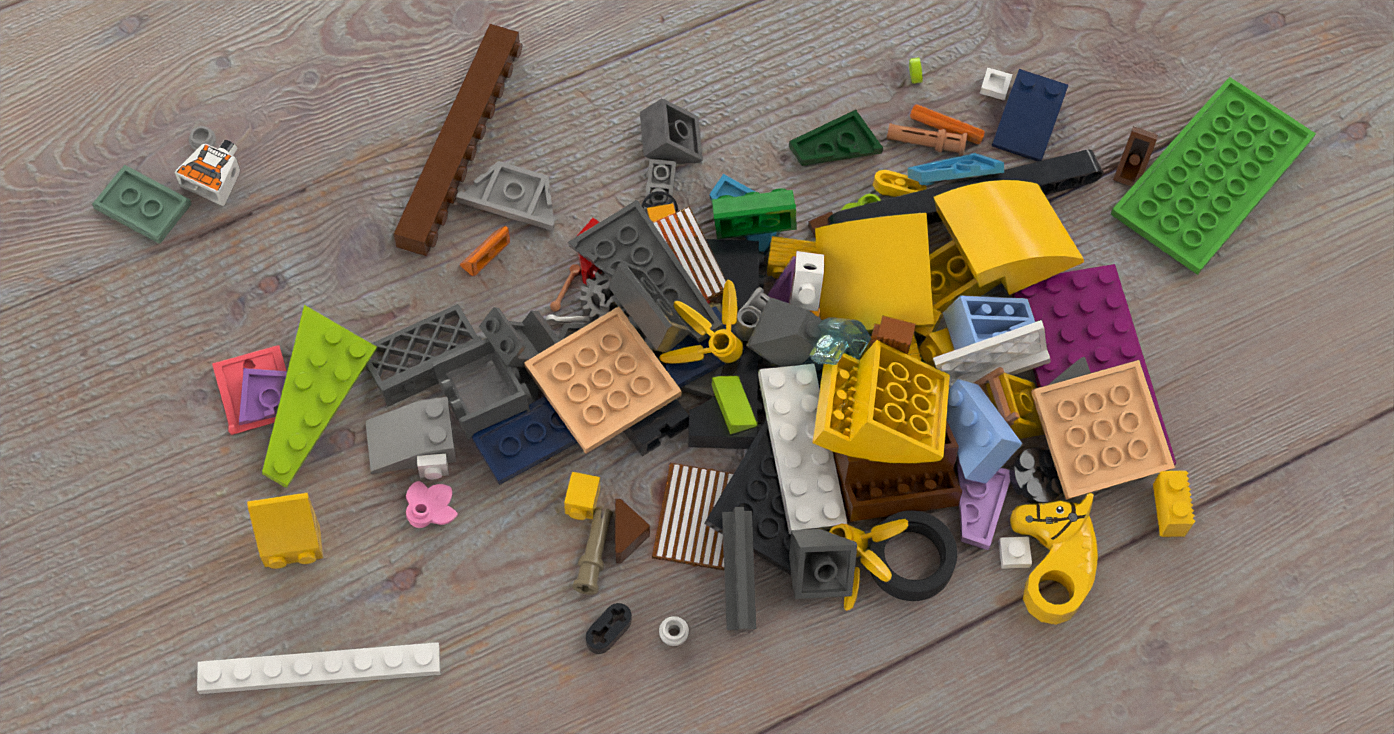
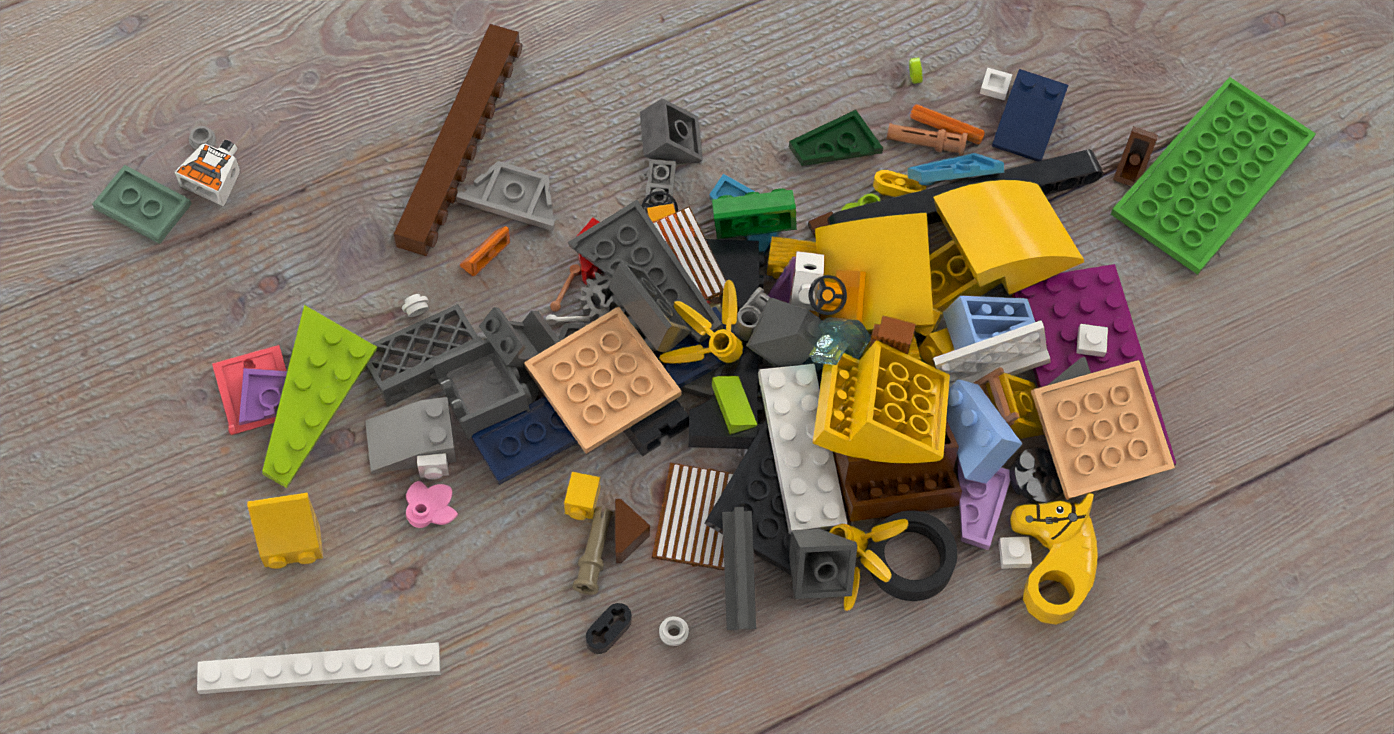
(415, 305): none -> white plate
(841, 298): none -> light orange piece
(1092, 340): none -> white plate
(1173, 503): yellow brick -> none

